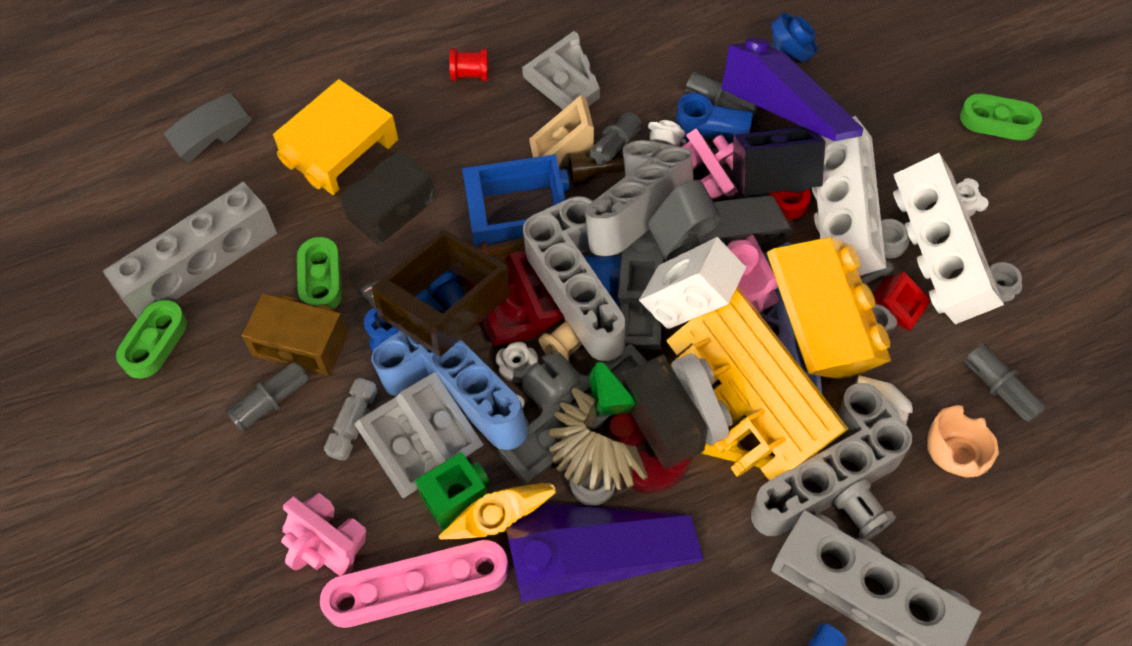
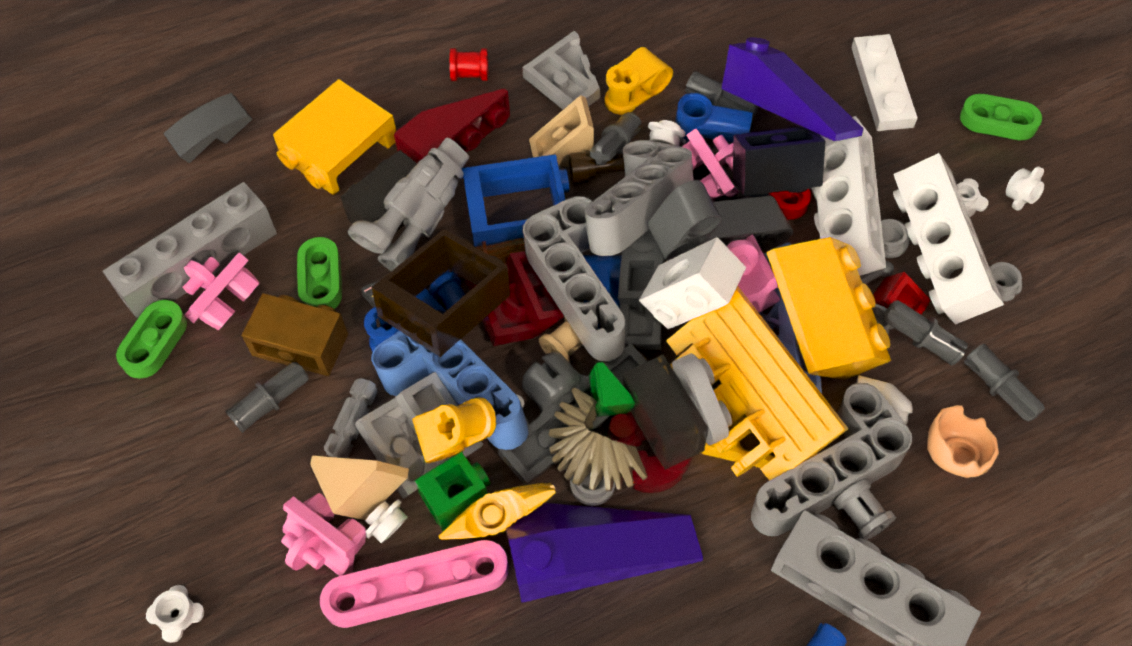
(162, 607): none -> white plate
(208, 305): none -> bright pink hips
(356, 485): none -> tan slope
(385, 520): none -> white plate
(416, 200): none -> light grey piece
(453, 428): none -> yellow piece
(461, 121): none -> dark red slope
(515, 371): white plate -> none
(635, 81): none -> yellow piece
(794, 37): blue plate -> none
(883, 82): none -> white plate
(925, 332): none -> dark grey axle
(1025, 187): none -> white plate

